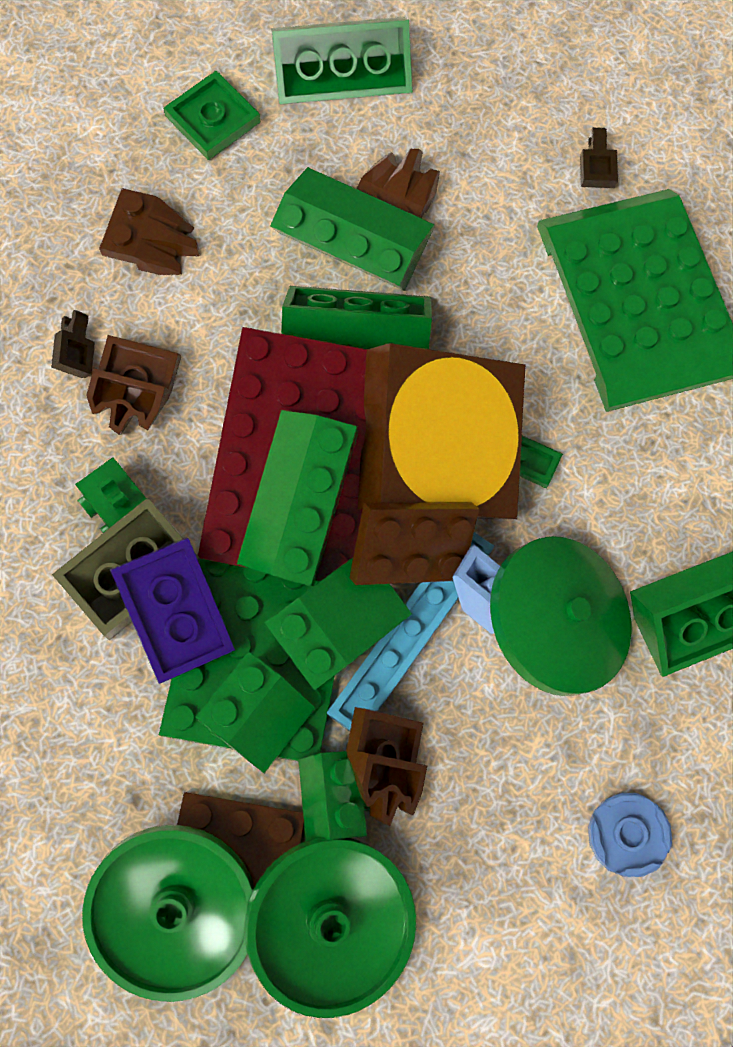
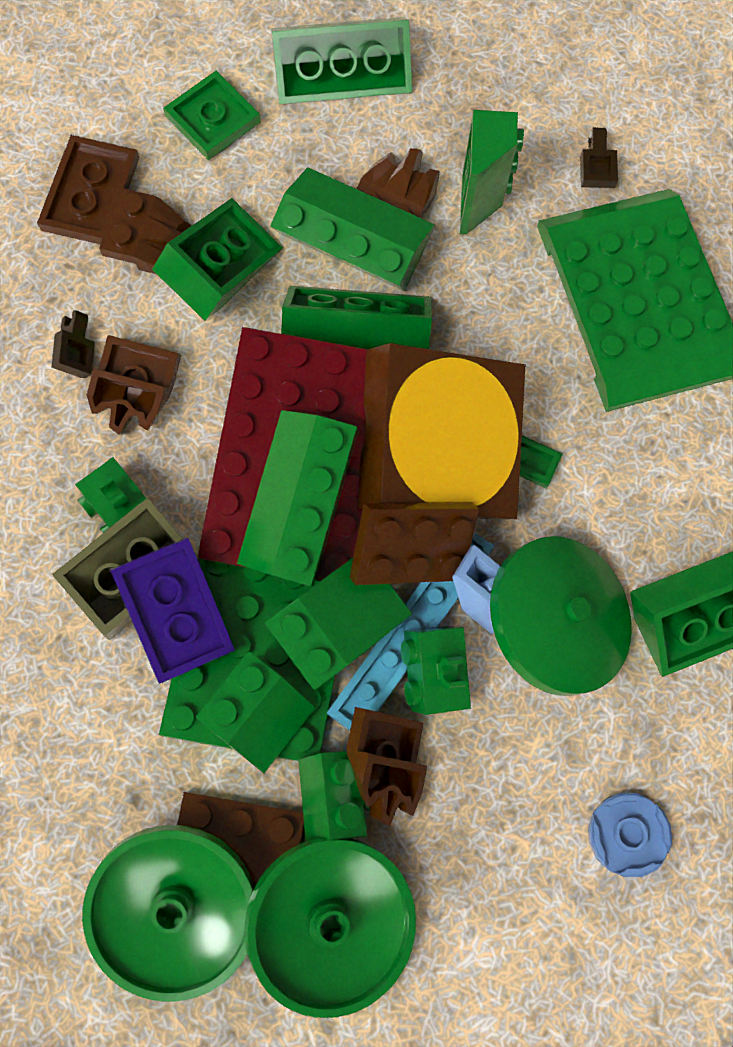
(87, 188): none -> reddish brown plate
(215, 258): none -> green slope
(436, 670): none -> green brick
(488, 165): none -> green slope

